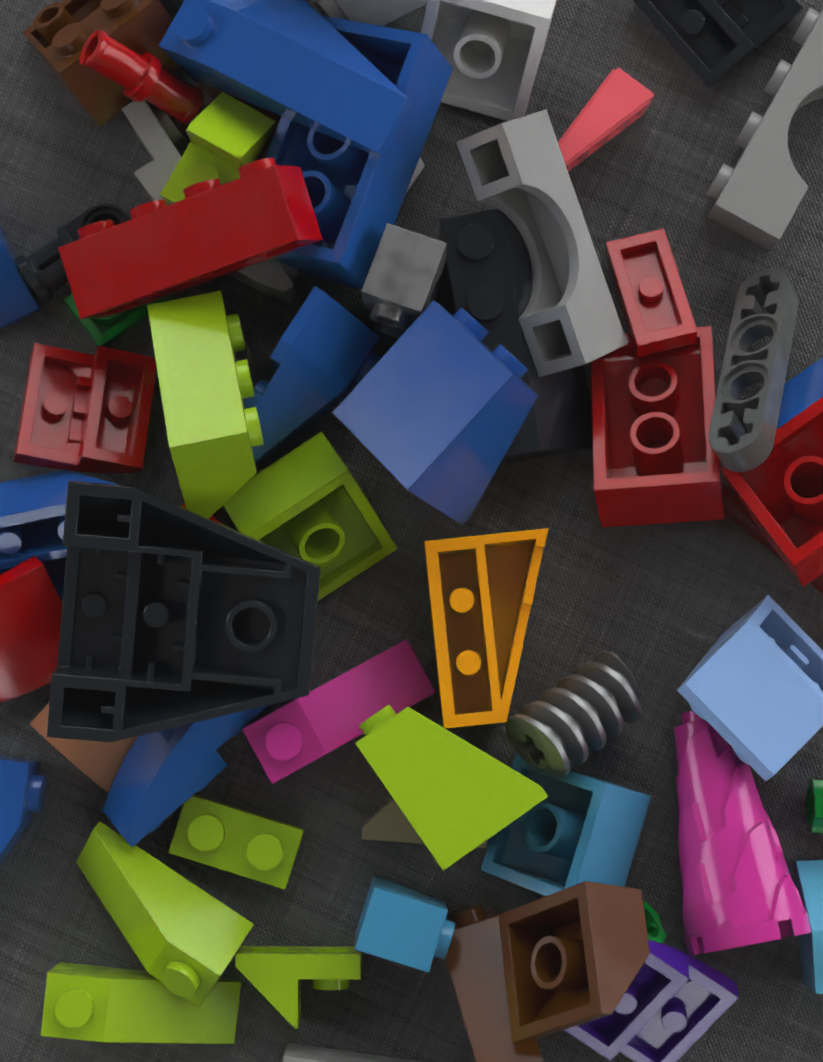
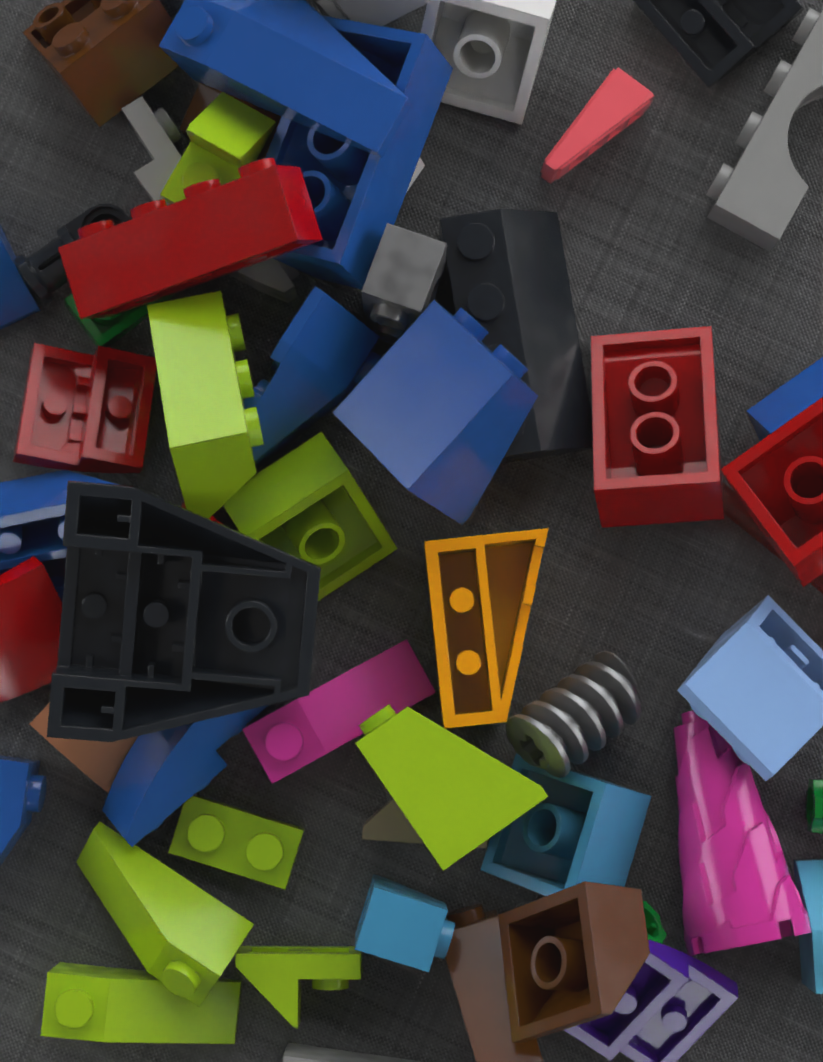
(141, 76): red pin -> none
(526, 178): light grey arch -> none
(651, 292): plate -> none
(741, 369): dark grey beam -> none

